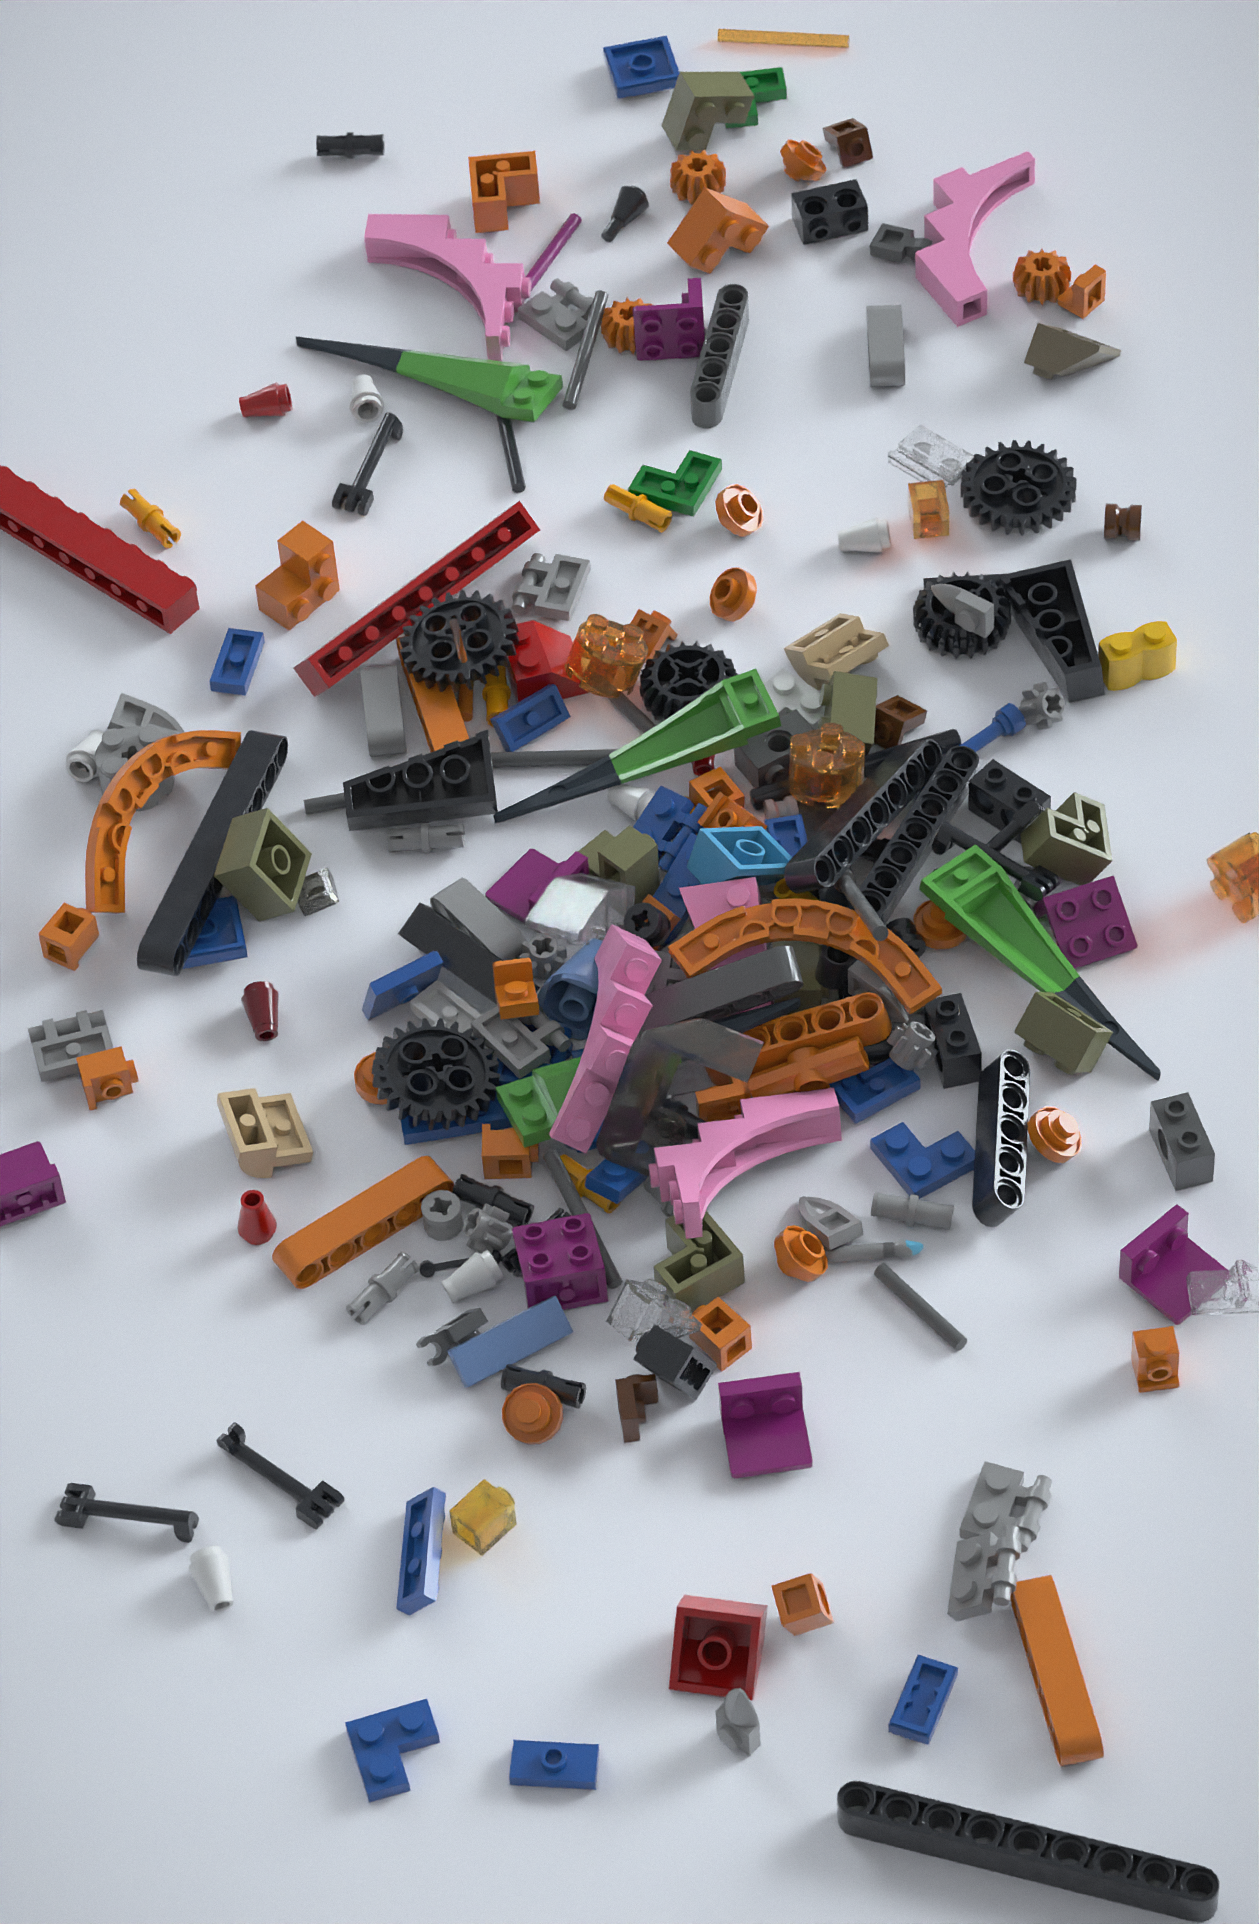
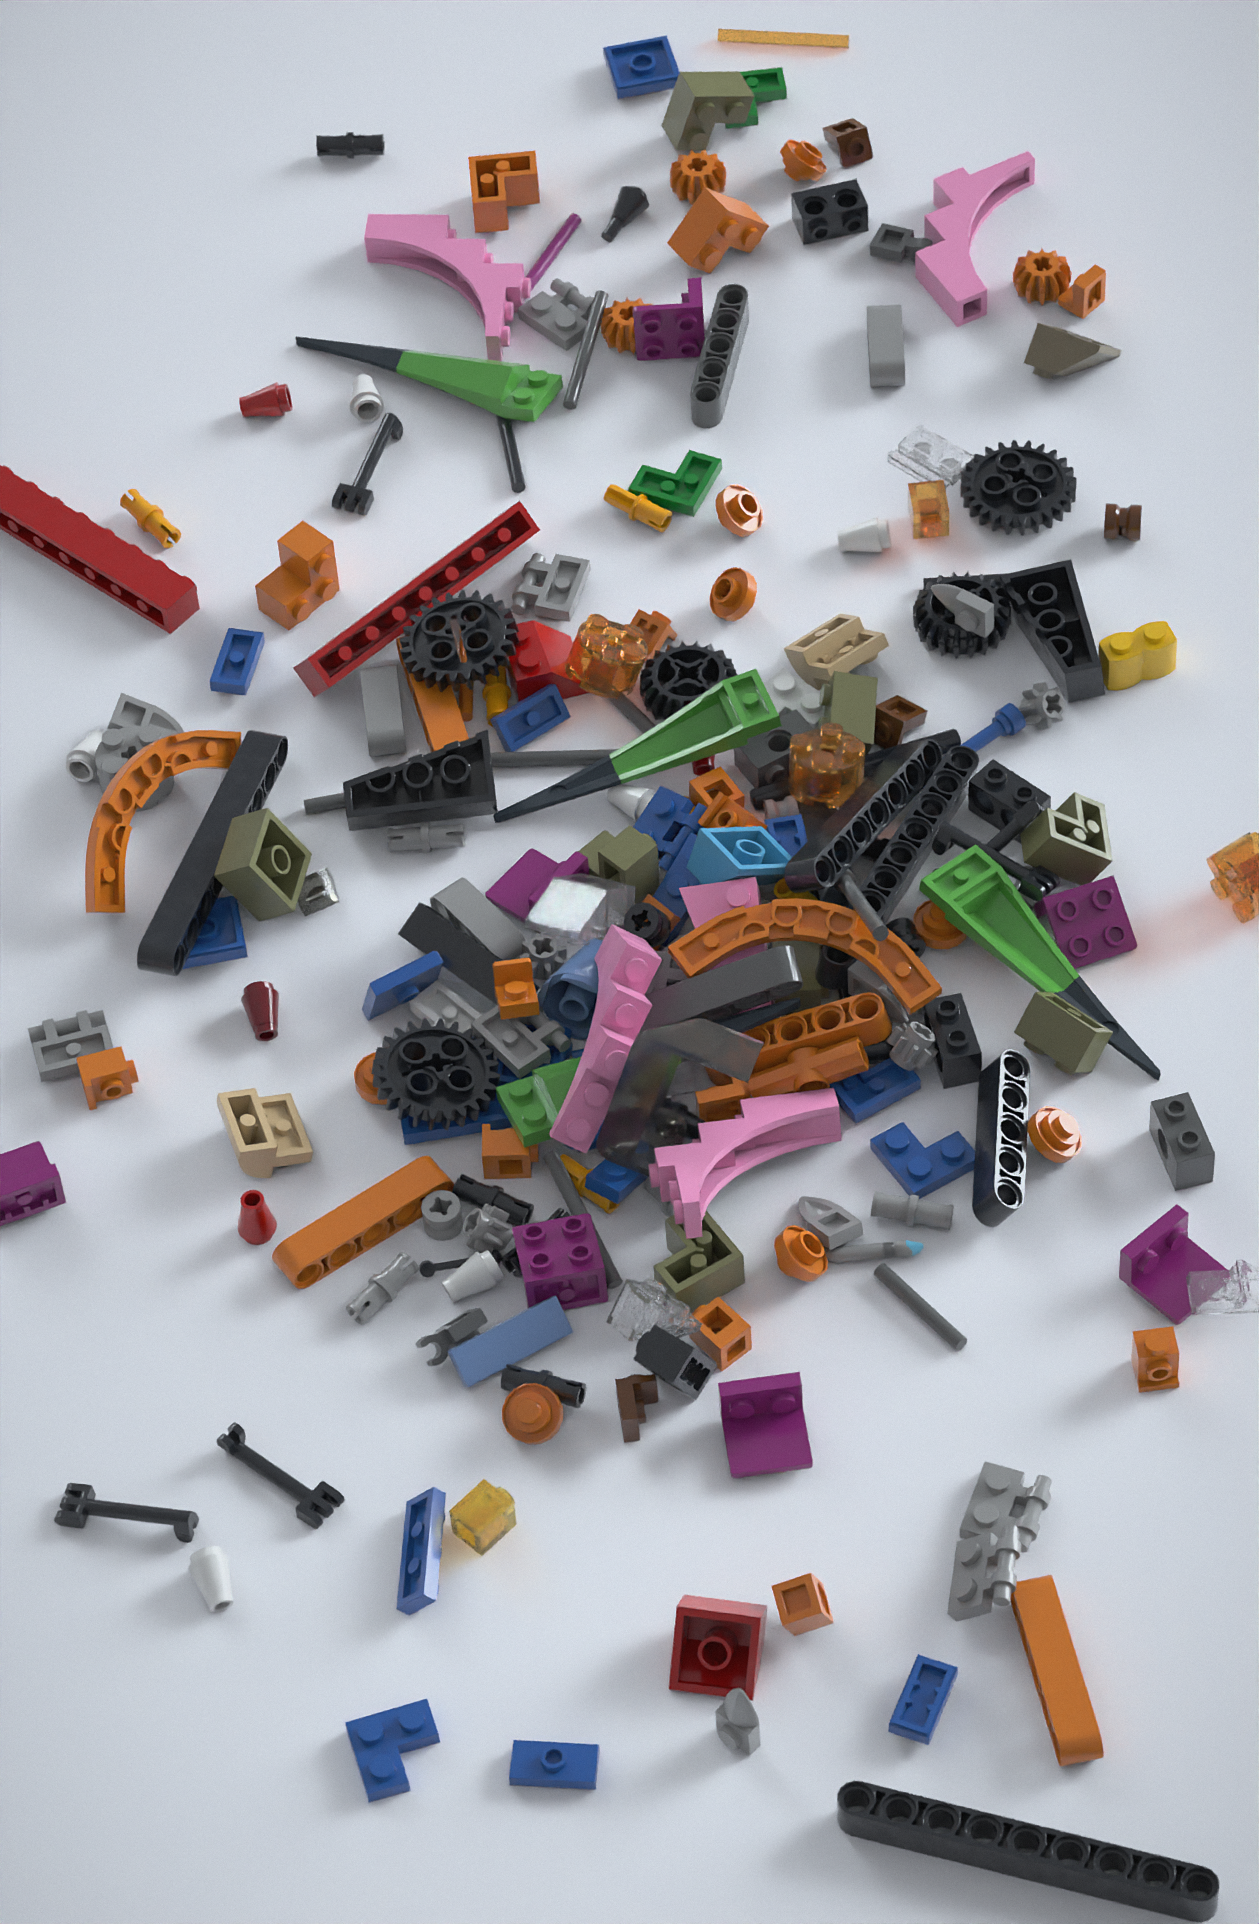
(68, 935): orange brick -> none

